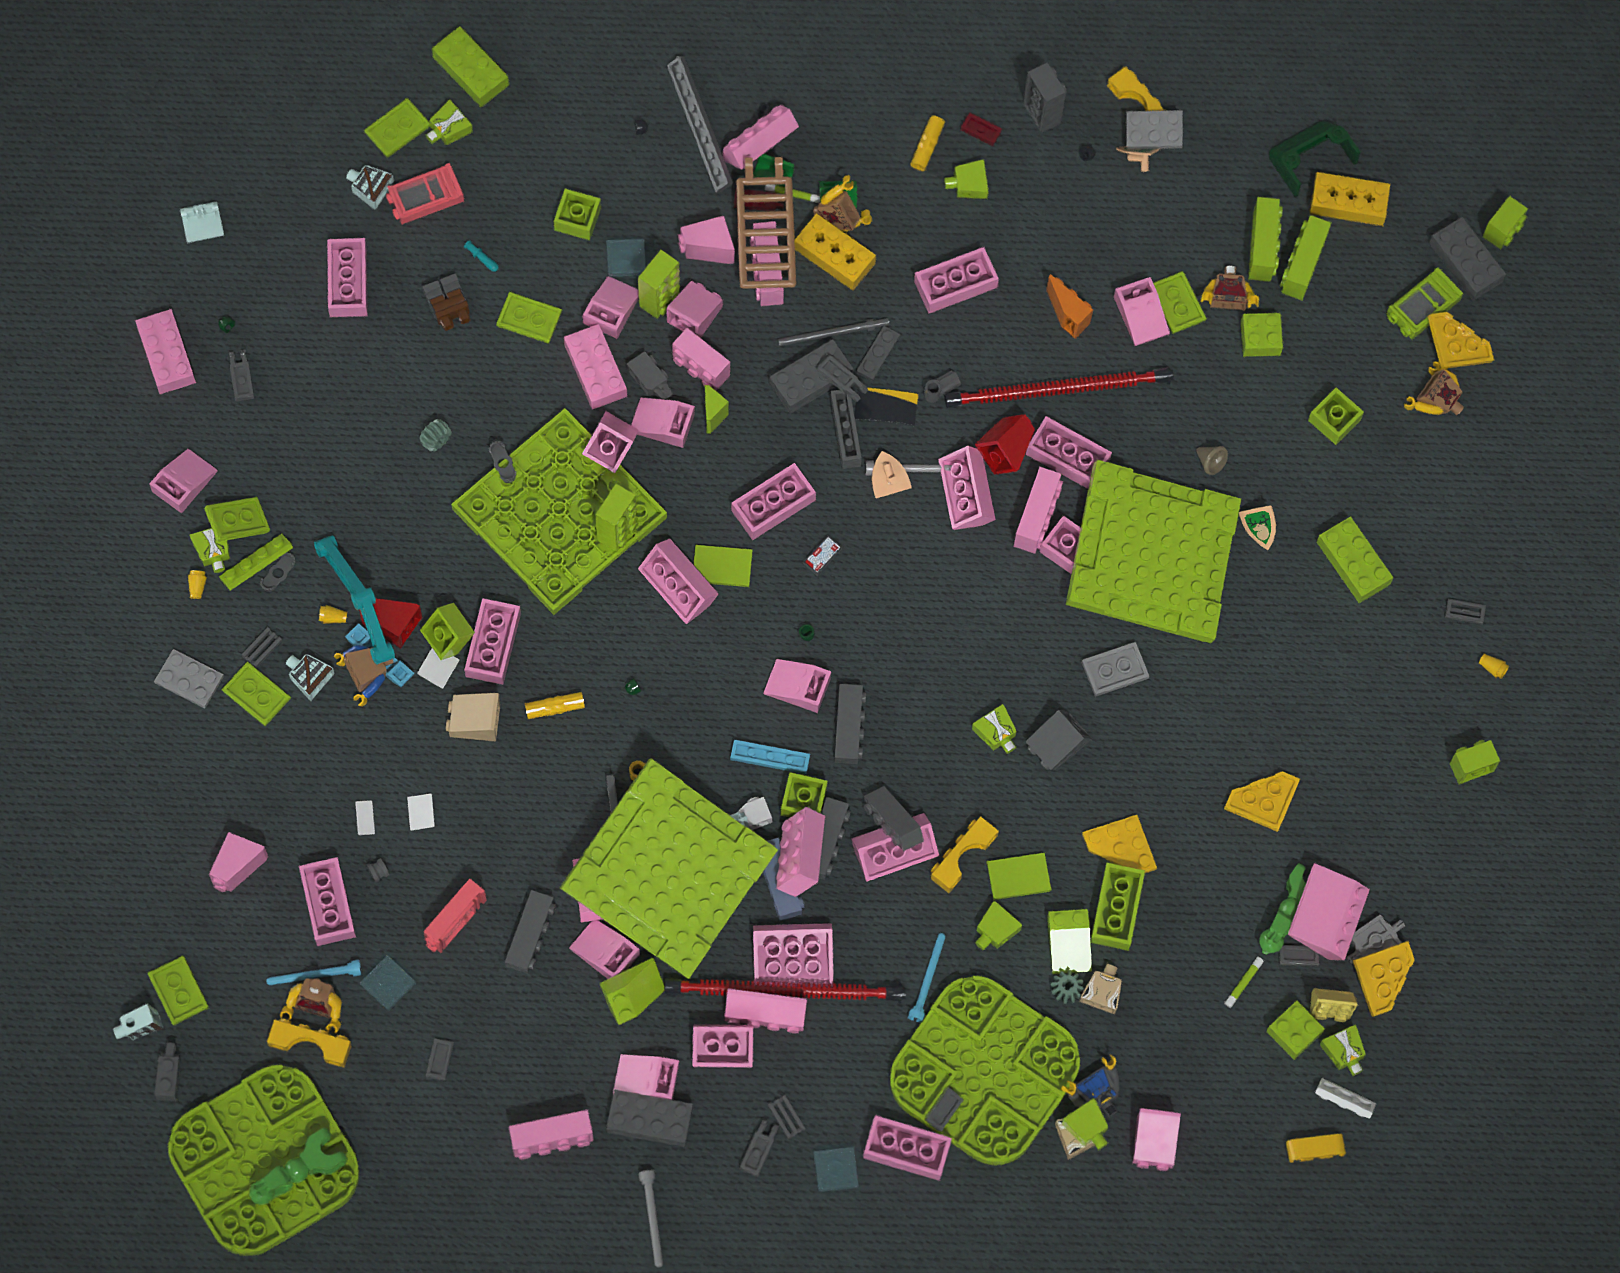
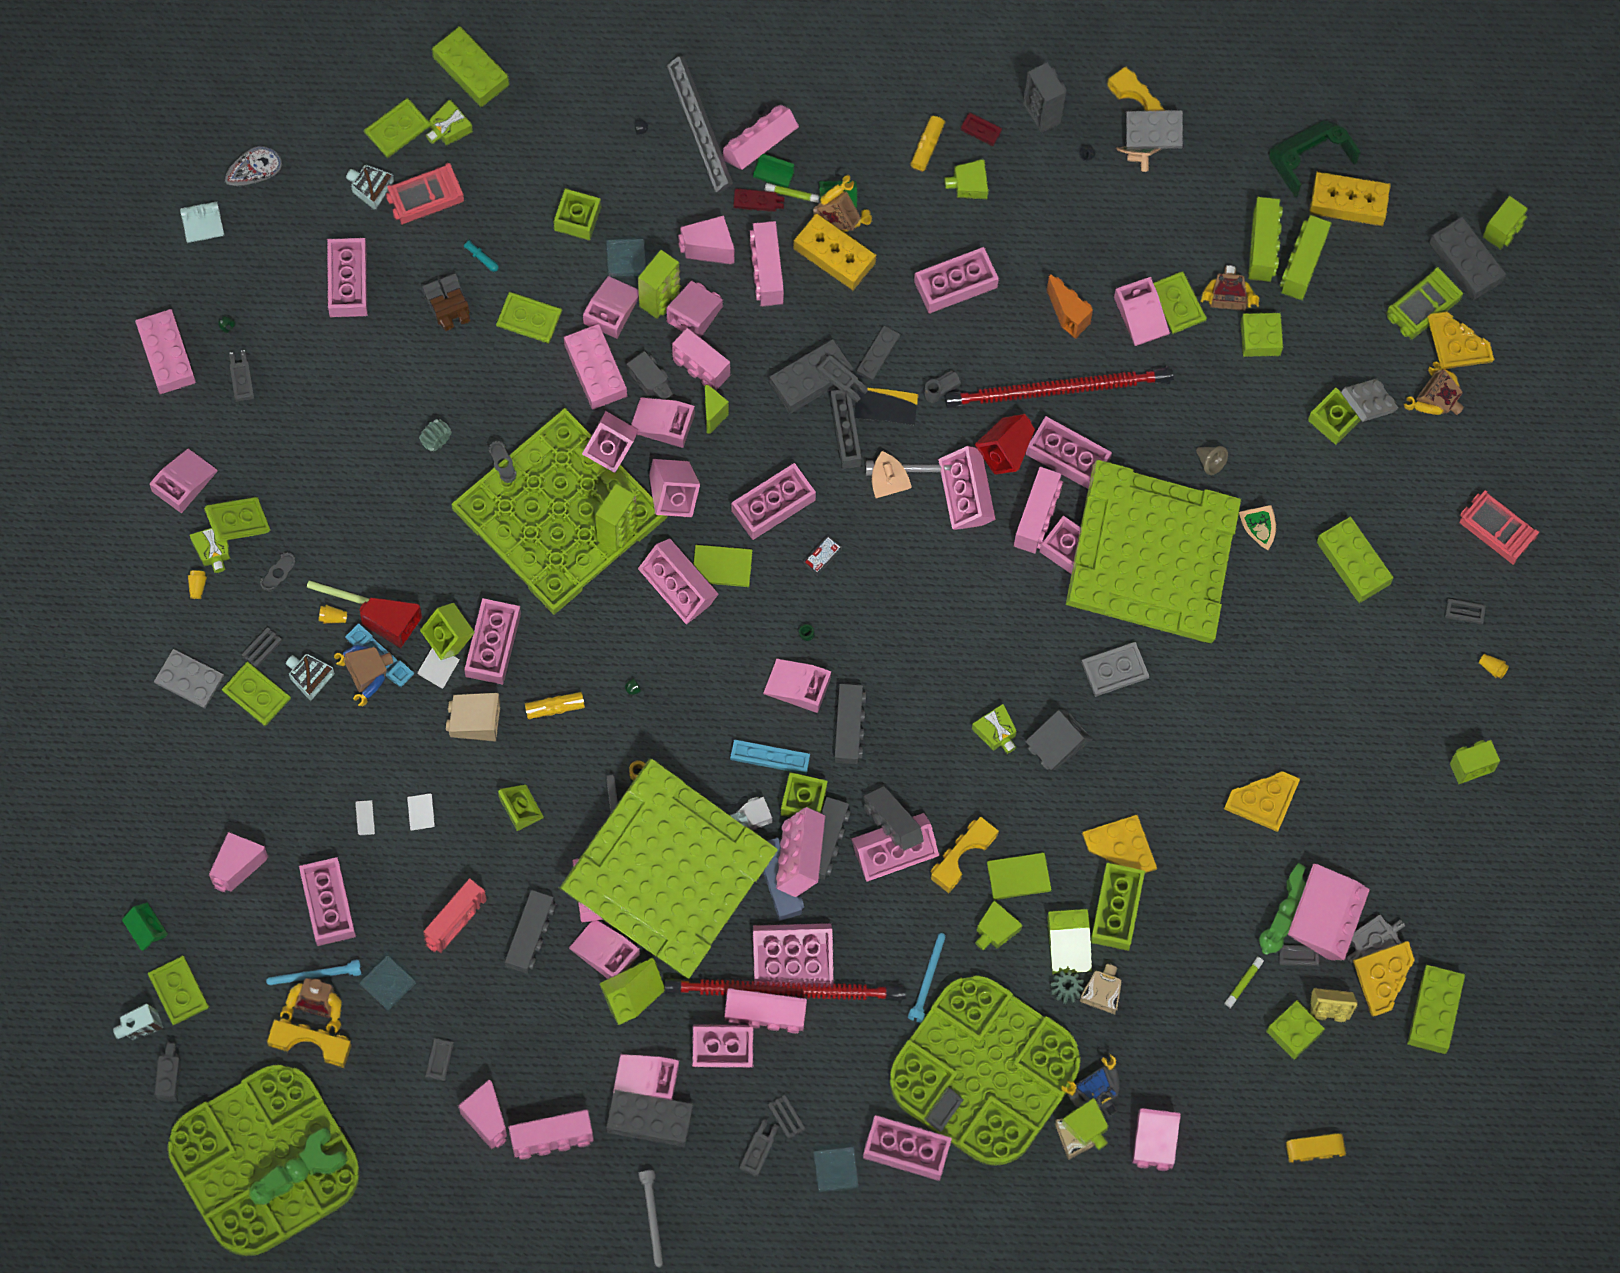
(144, 926): none -> green panel
(254, 167): none -> shield
(255, 562): lime plate -> none
(336, 592): none -> yellowish green bar
(361, 598): teal piece -> none
(378, 870): dark grey wheel -> none
(484, 1115): none -> bright pink slope
(520, 806): none -> lime slope
(673, 487): none -> bright pink slope
(743, 233): medium nougat bar -> none
(869, 325): dark grey bar -> none
(1345, 1049): lime torso -> none
(1345, 1098): white plate -> none
(1369, 400): none -> light grey plate
(1436, 1009): none -> lime brick
(1498, 527): none -> coral door

